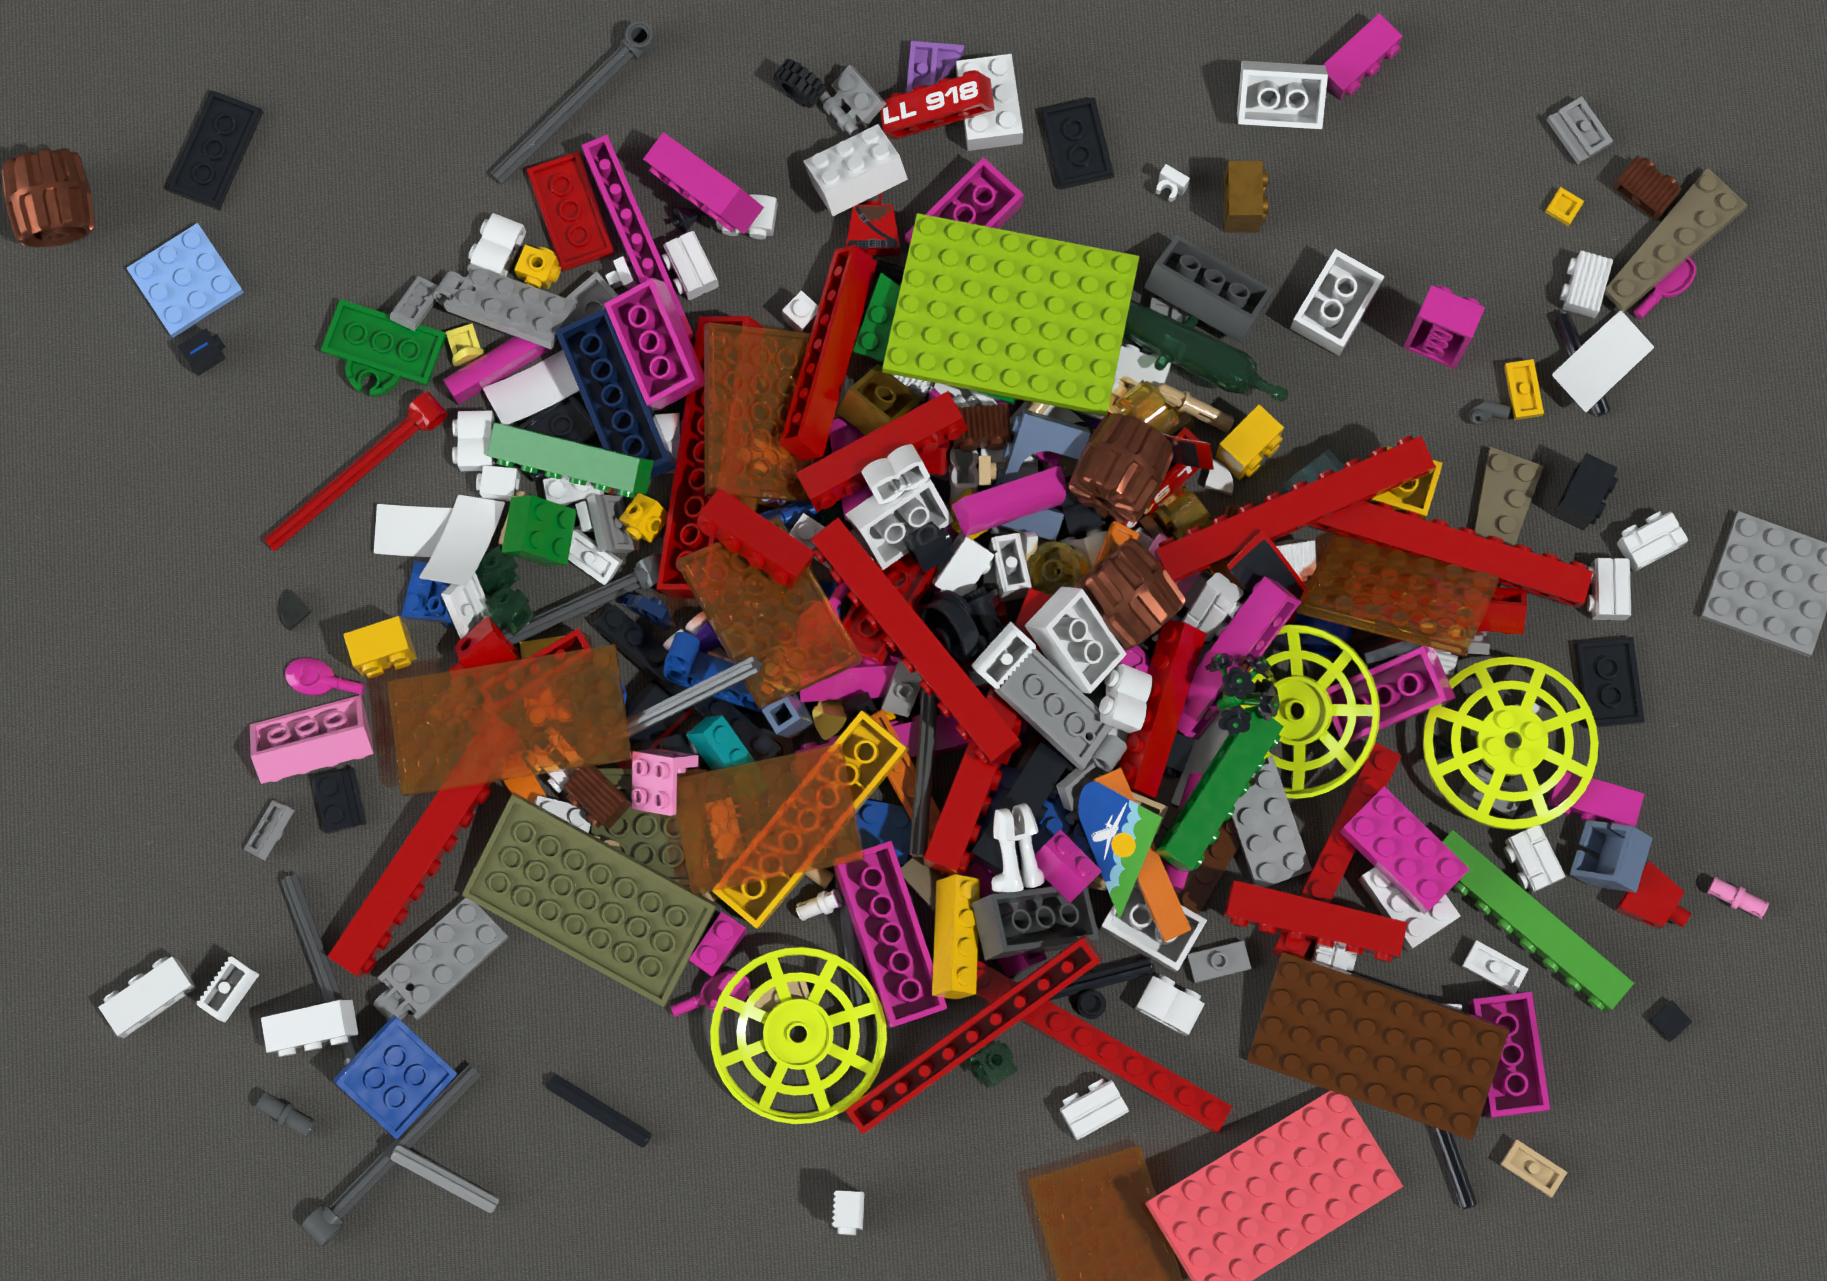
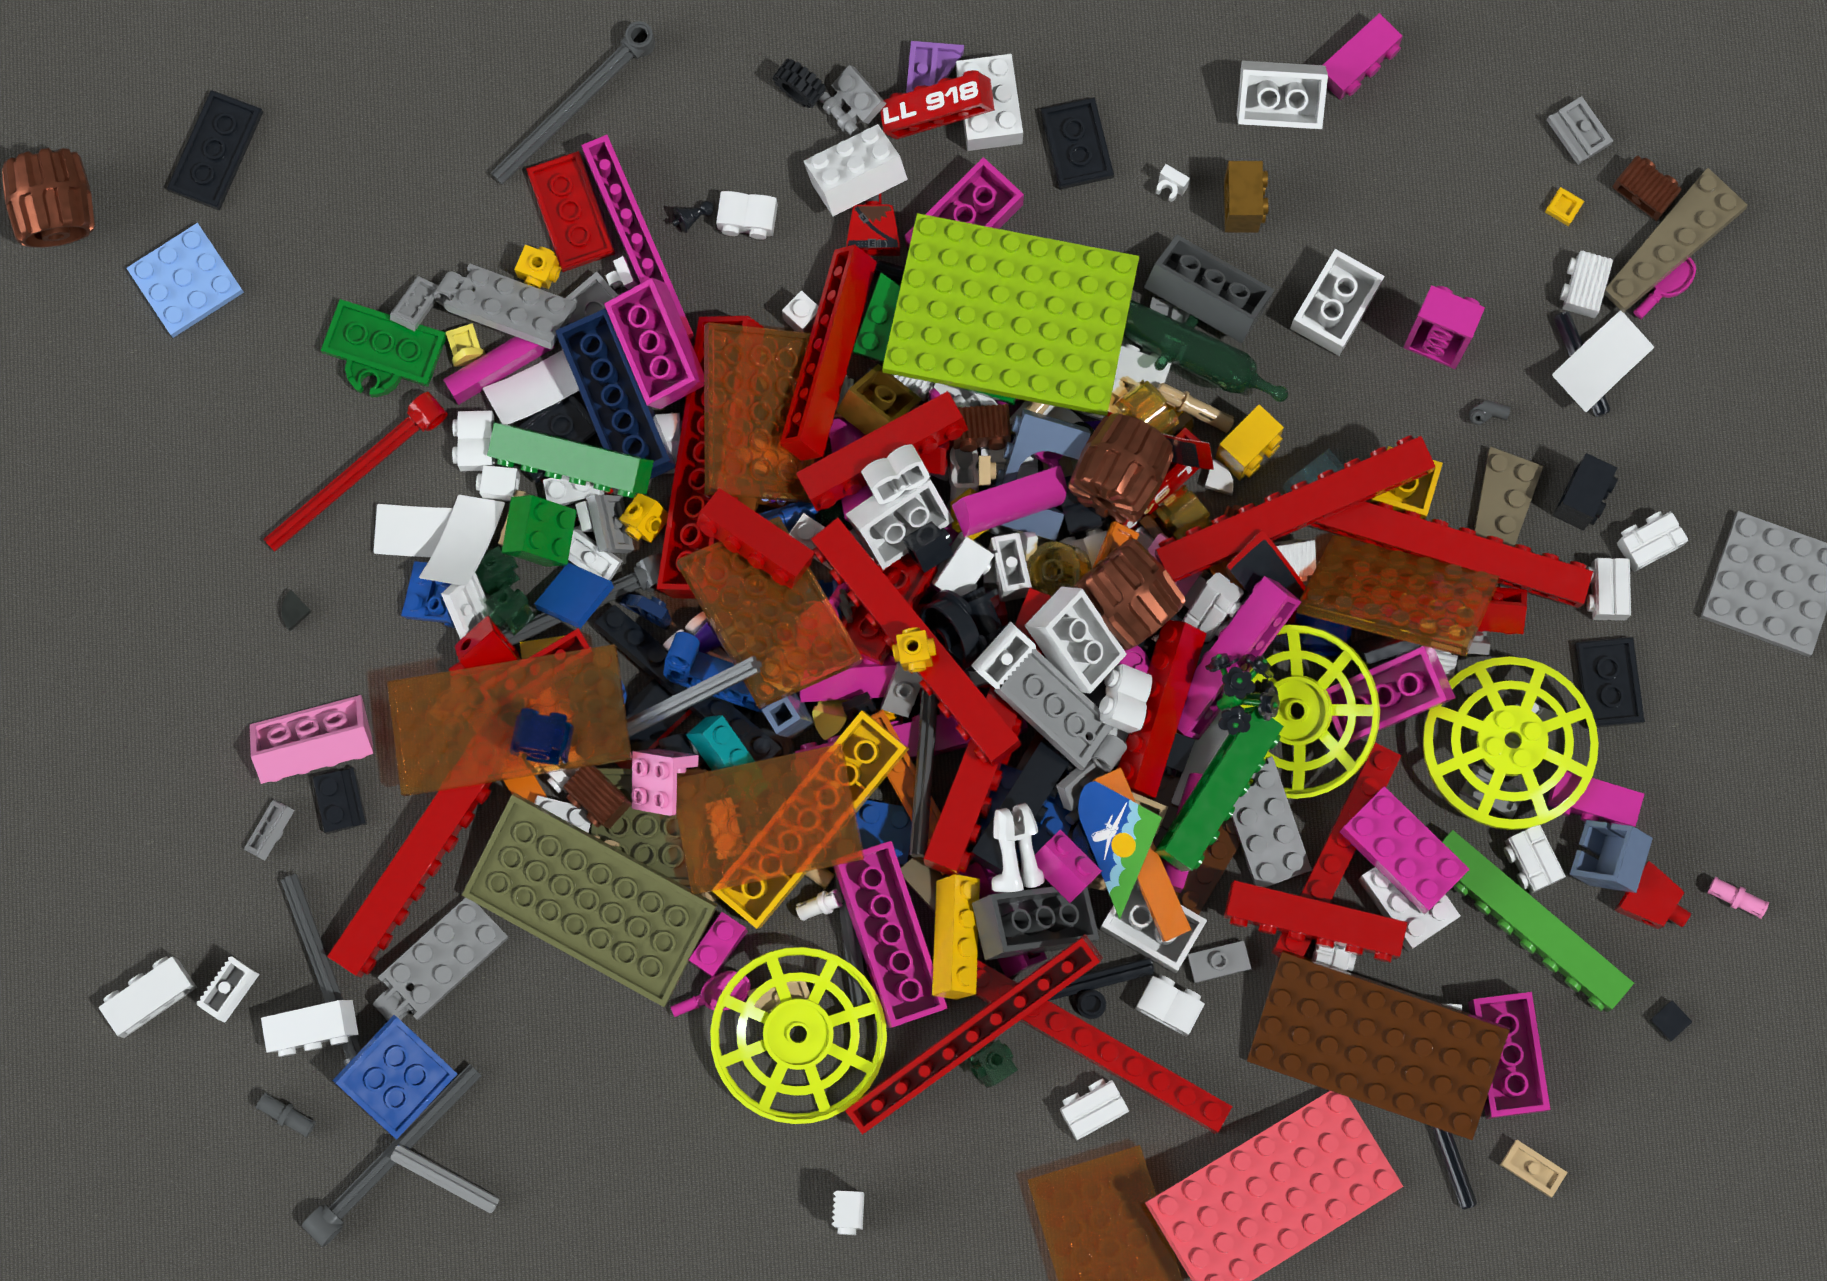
(203, 351): black brick -> none
(317, 678): dark pink piece -> none
(380, 647): yellow brick -> none
(498, 244): white brick -> none
(542, 737): none -> clear blue brick
(574, 595): none -> blue tile
(599, 1111): black axle -> none
(690, 265): white brick -> none
(702, 185): dark pink brick -> none
(845, 605): none -> clear smoke plant
(914, 660): none -> yellow brick
(1443, 749): black piece -> none
(1494, 967): white plate -> none
(1524, 389): yellow plate -> none

